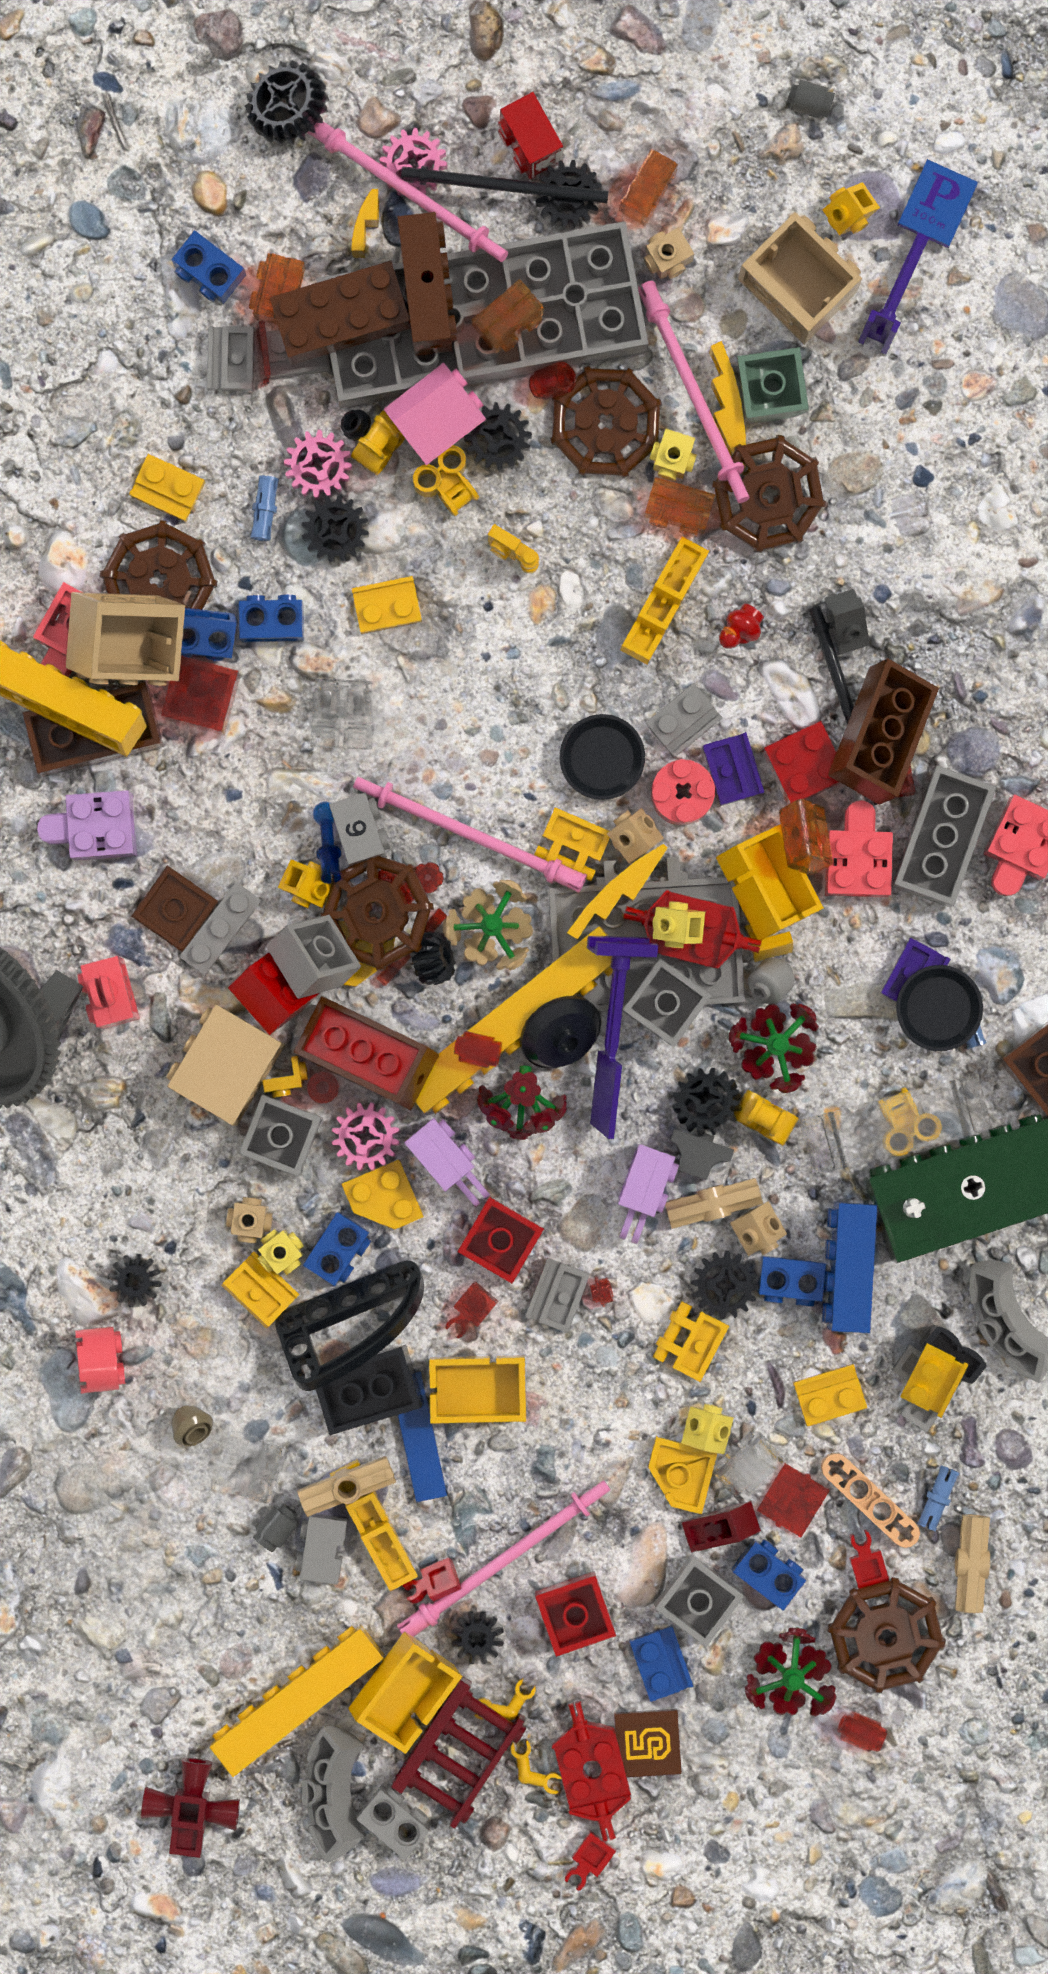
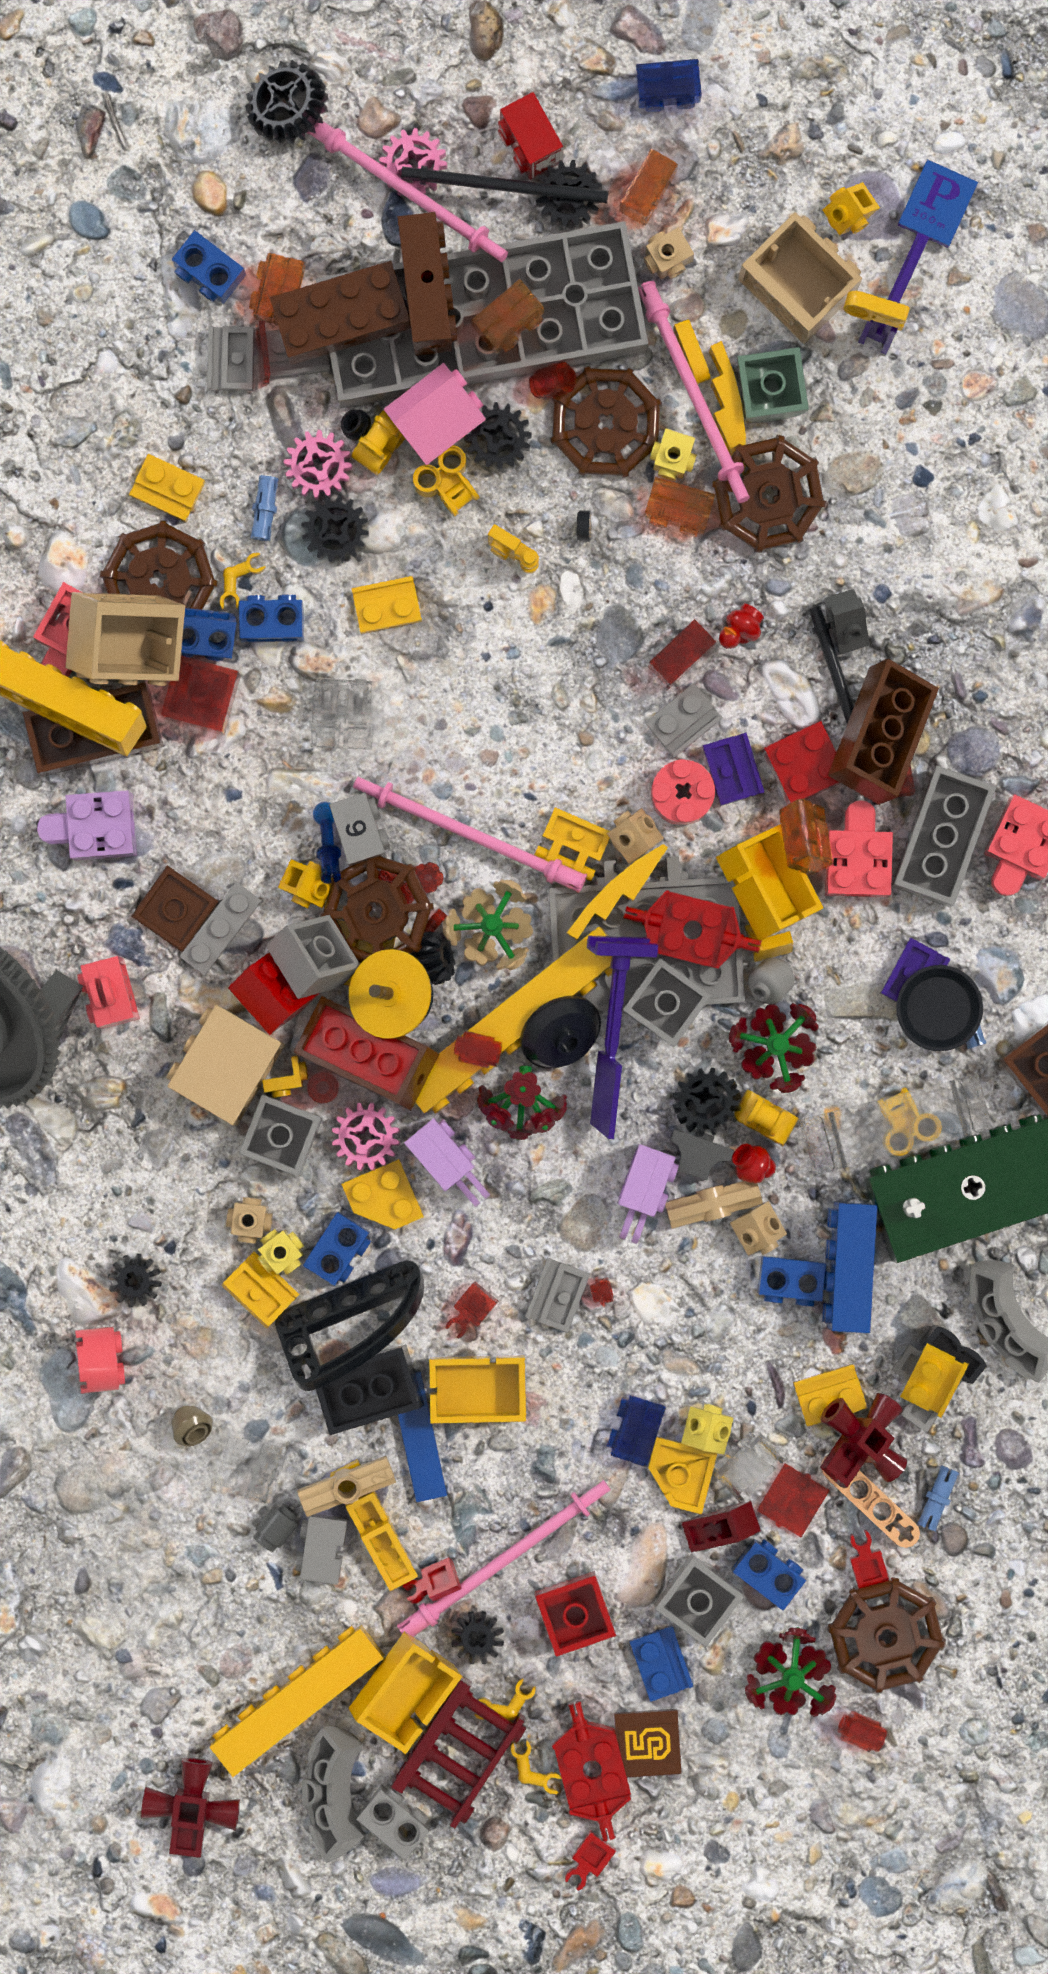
(230, 575): none -> yellow arm
(367, 217): yellow slope -> none
(390, 994): none -> yellow piece
(500, 1240): red brick -> none
(584, 526): none -> black tile
(602, 757): black piece -> none
(636, 1430): none -> clear blue brick
(664, 600): yellow slope -> none
(668, 84): none -> clear blue brick
(678, 925): light yellow brick -> none
(682, 654): none -> clear red brick
(692, 350): none -> yellow piece
(698, 1347): yellow plate -> none
(738, 1285): black gear -> none
(753, 1163): none -> red animal
(810, 99): dark grey brick -> none
(862, 1440): none -> dark red brick
(876, 308): none -> yellow piece
(972, 1563): tan piece -> none

